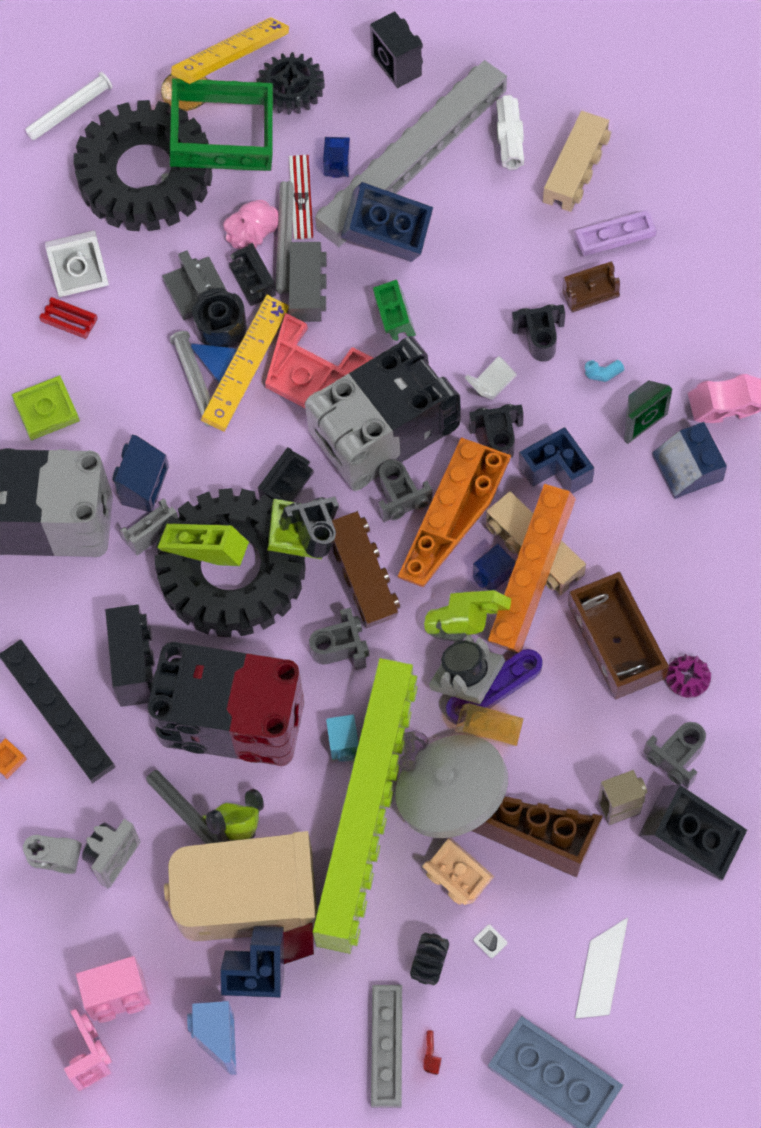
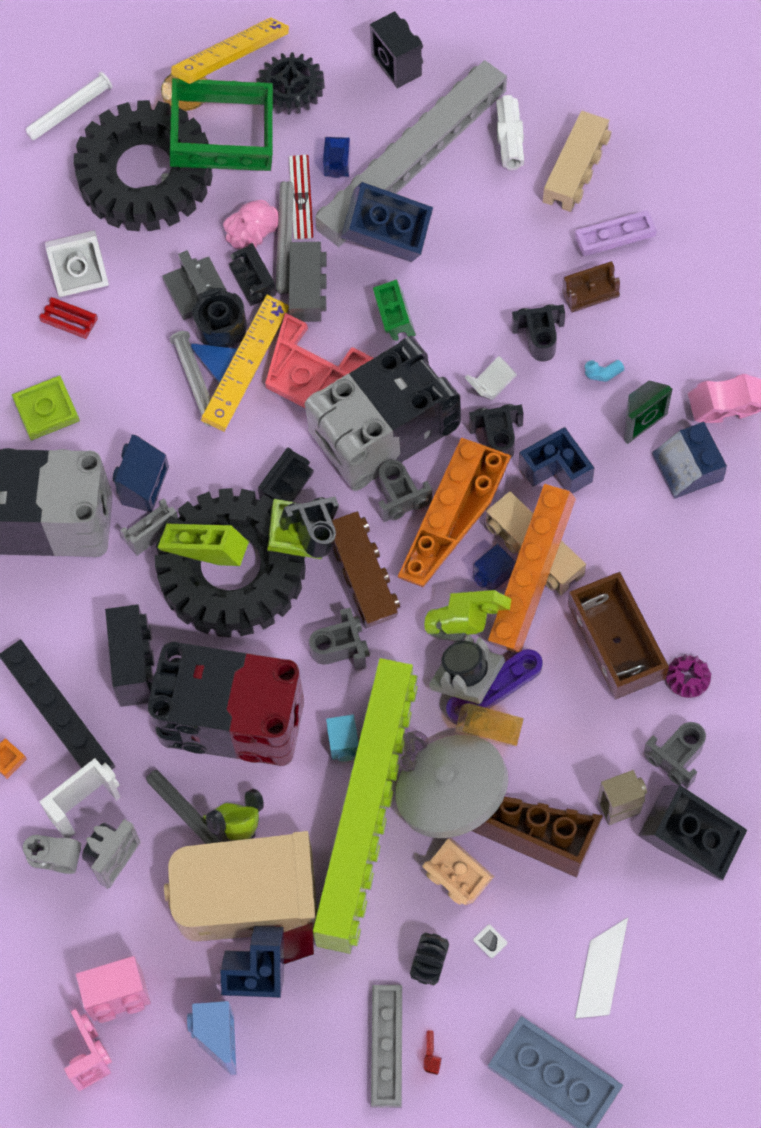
(75, 790): none -> white panel

